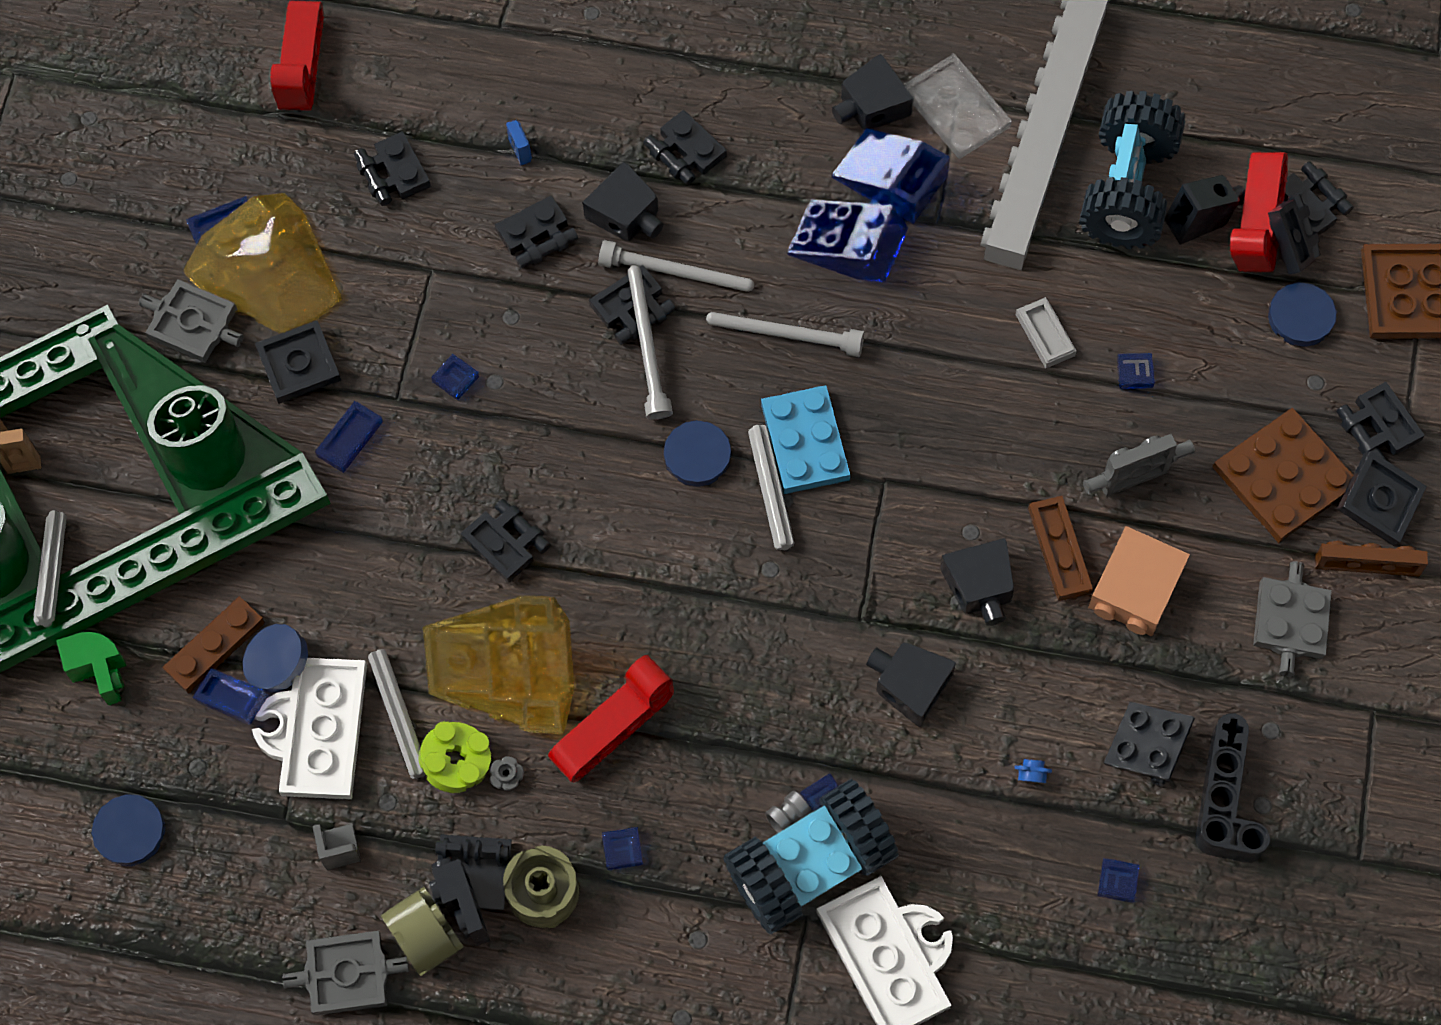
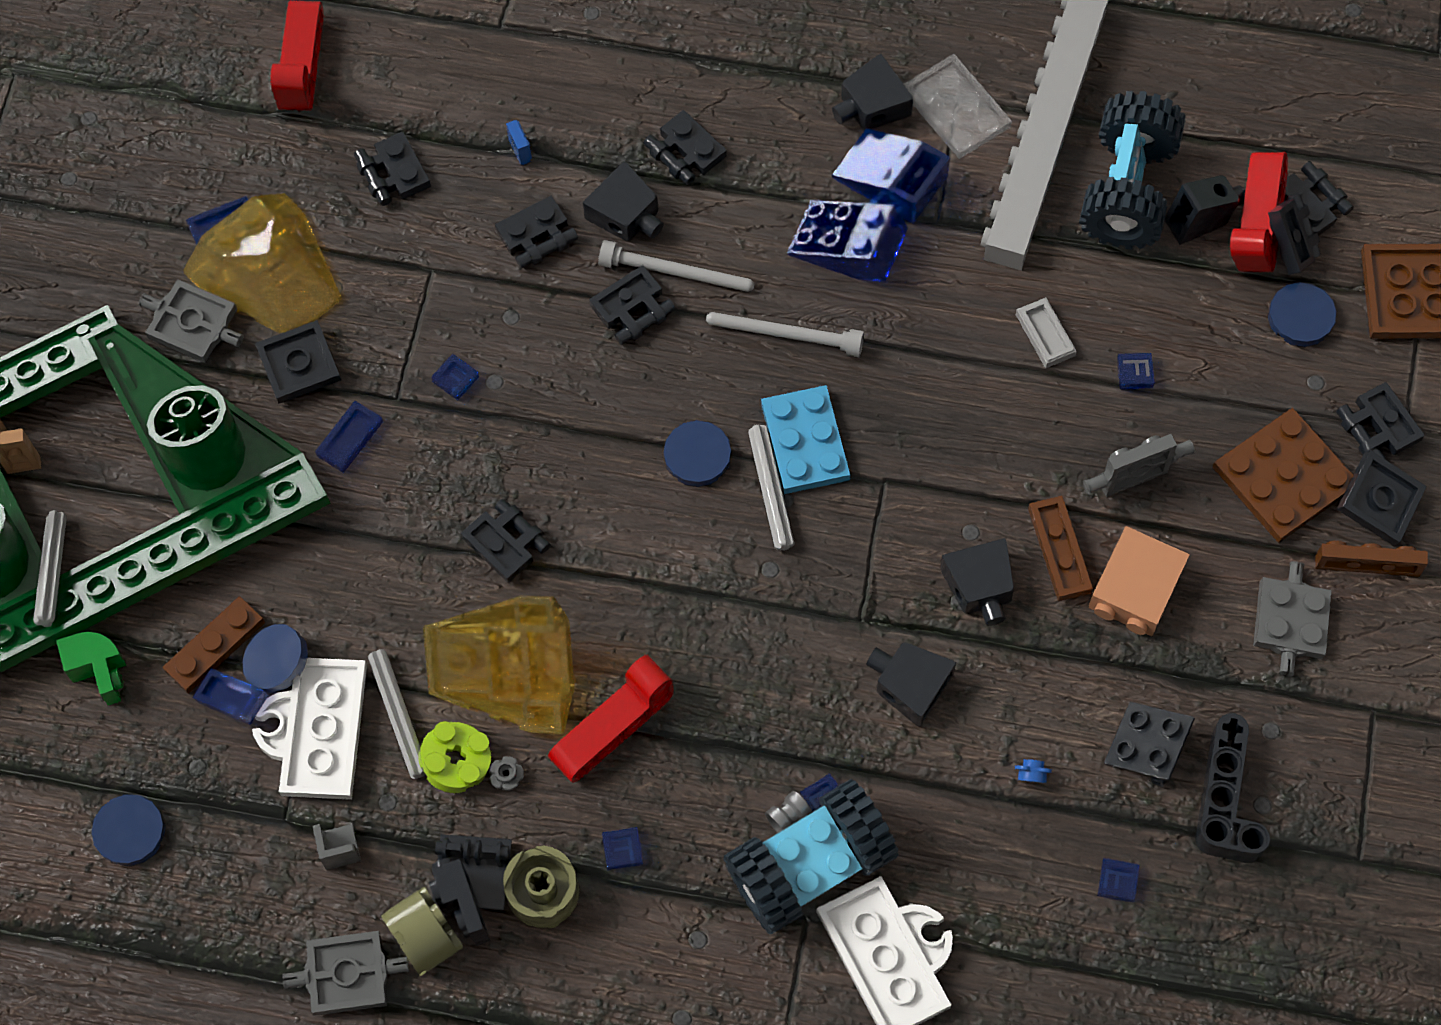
(657, 403): light grey piece -> none

